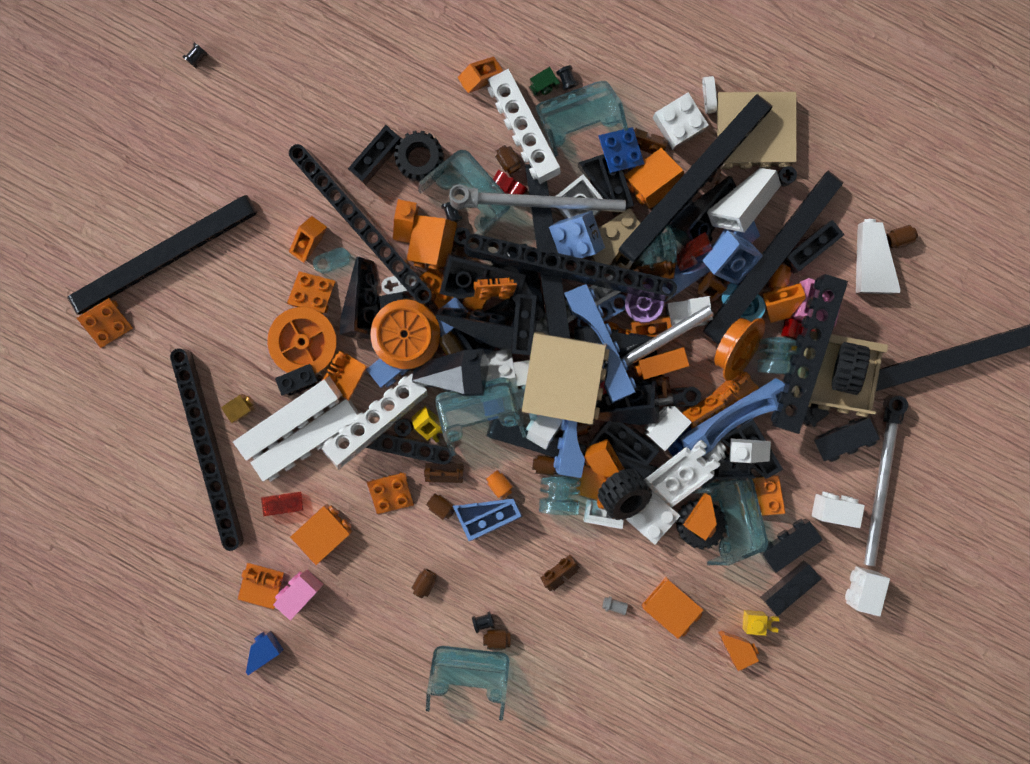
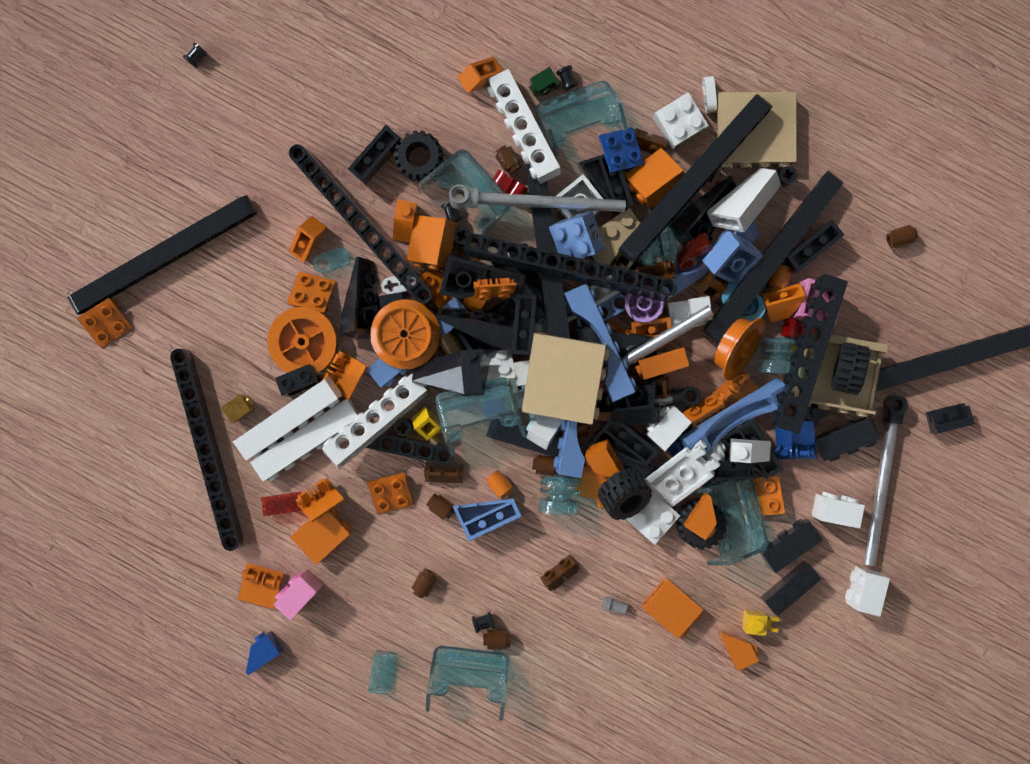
(320, 501): none -> orange hinge
(382, 672): none -> clear light blue hinge
(599, 516): white hinge -> none
(796, 445): none -> blue hinge
(874, 261): white slope -> none
(949, 418): none -> black hinge

